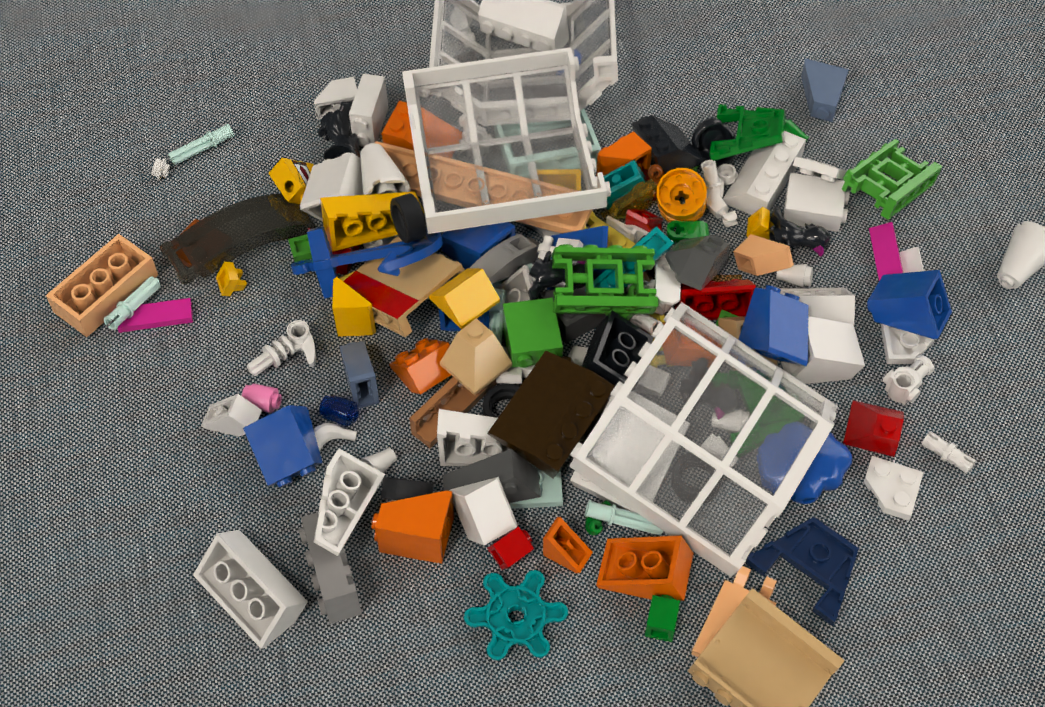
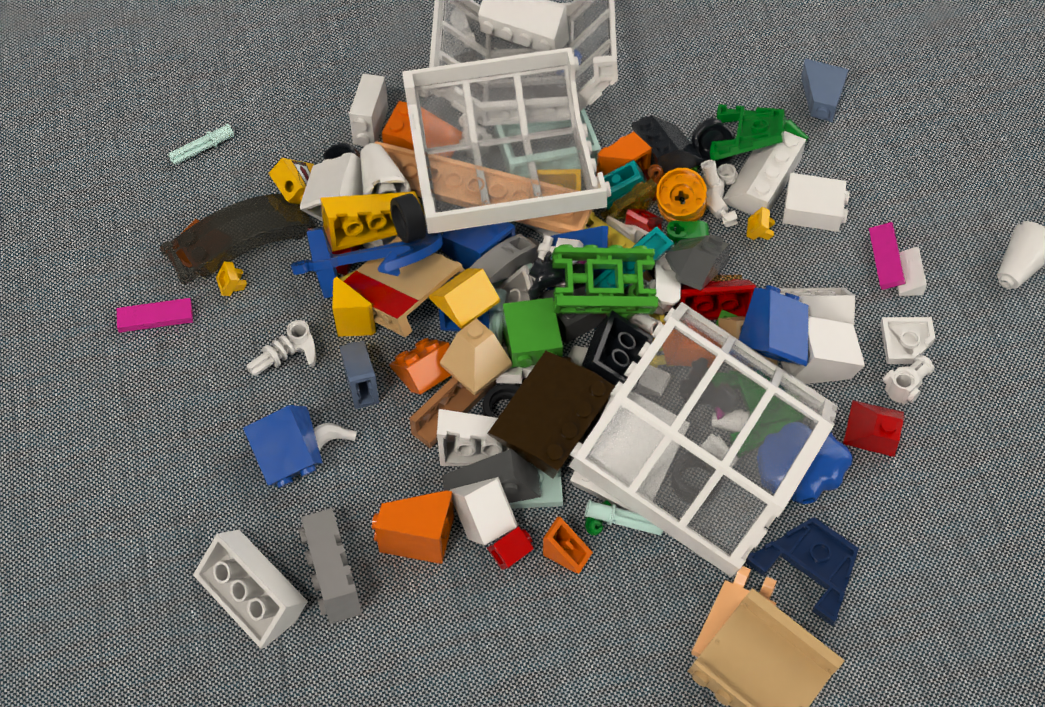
(100, 284): light nougat brick -> none
(126, 308): light aqua axle -> none
(160, 168): white plate -> none
(231, 415): white slope -> none
(263, 397): bright pink brick -> none
(300, 248): bright green plate -> none
(334, 94): white slope -> none
(337, 127): black animal -> none
(339, 410): clear blue brick -> none
(344, 498): white wedge -> none
(381, 460): white cone -> none
(402, 488): black tyre -> none
(520, 598): teal plate -> none
(646, 566): orange slope -> none
(662, 618): green brick -> none
(762, 256): light nougat slope -> none
(792, 235): black animal -> none
(798, 275): white cone -> none
(819, 169): white plate -> none
(893, 486): white plate -> none
(910, 177): bright green fence -> none
(911, 302): blue slope -> none
(948, 452): white pin -> none

